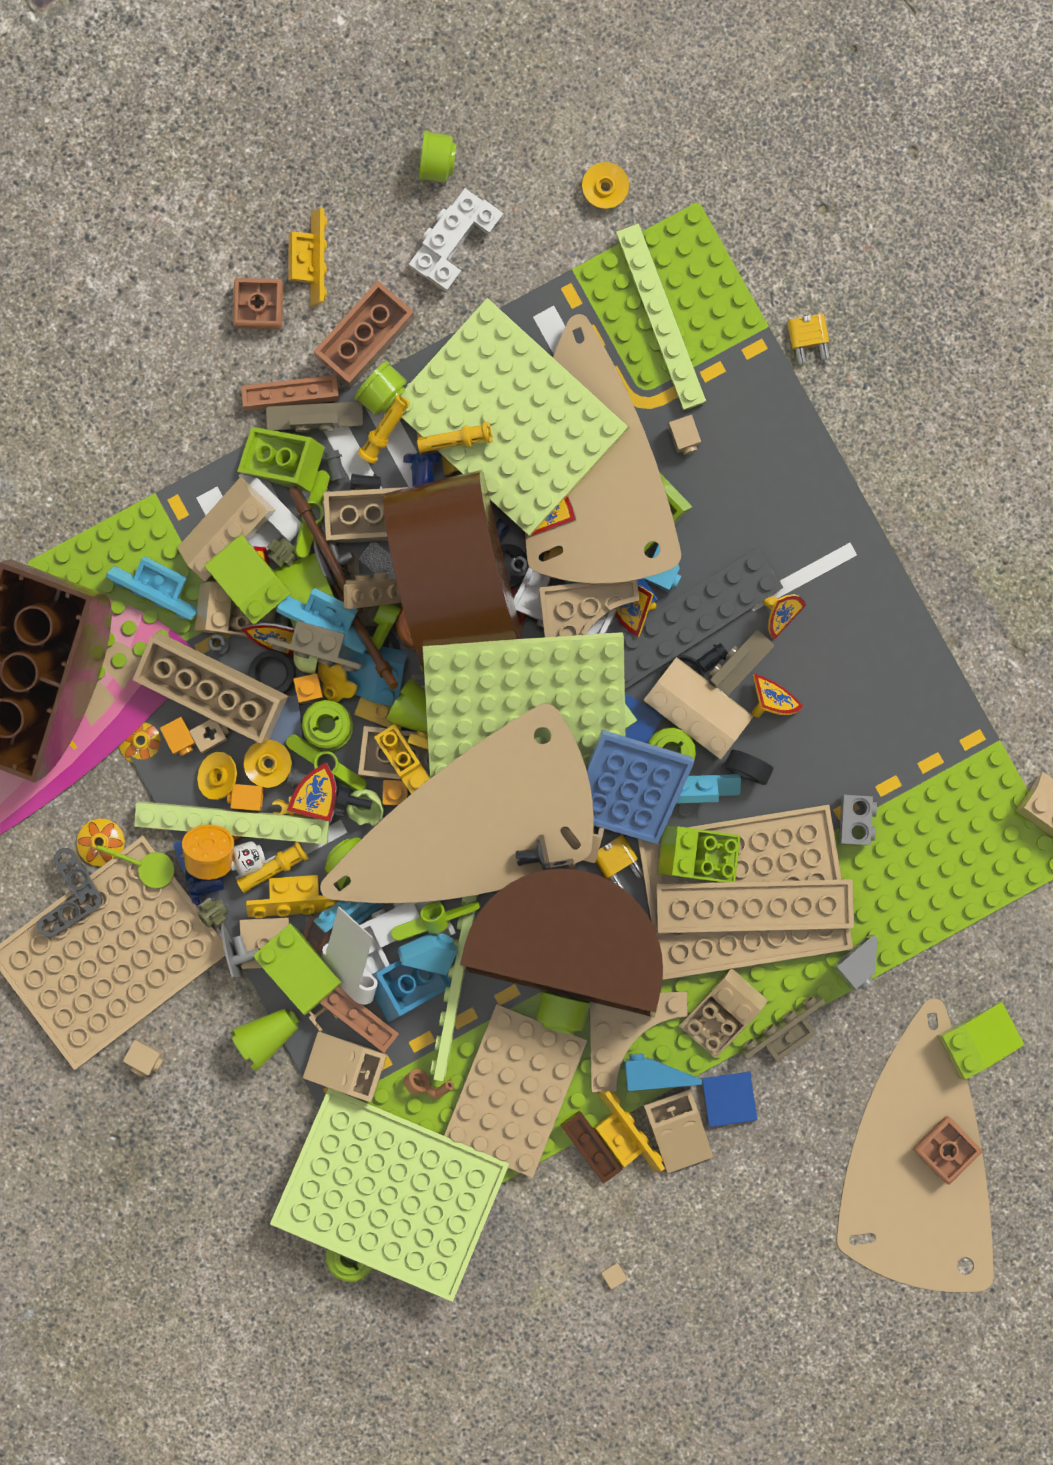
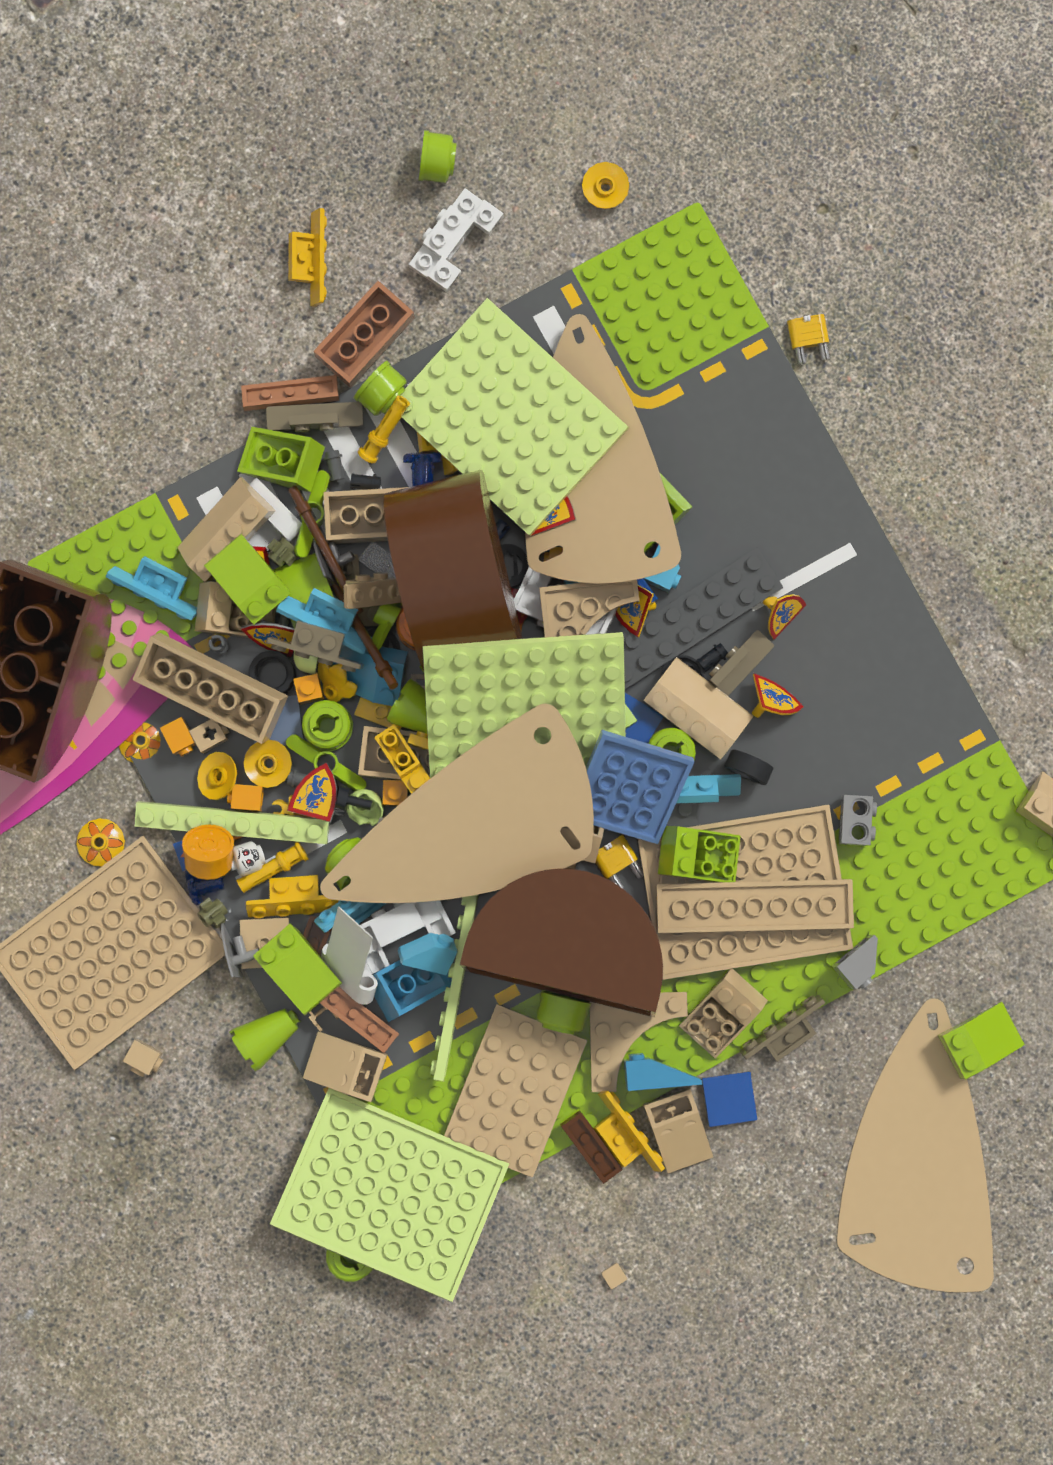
(79, 892): dark grey beam -> none
(154, 869): lime piece -> none
(247, 292): nougat brick -> none
(418, 1083): nougat plate -> none
(433, 926): lime piece -> none
(466, 436): yellow pin -> none
(517, 572): dark grey pin -> none
(540, 855): black bracket -> none
(661, 317): yellowish green plate -> none
(684, 435): tan brick -> none
(931, 1149): nougat brick -> none

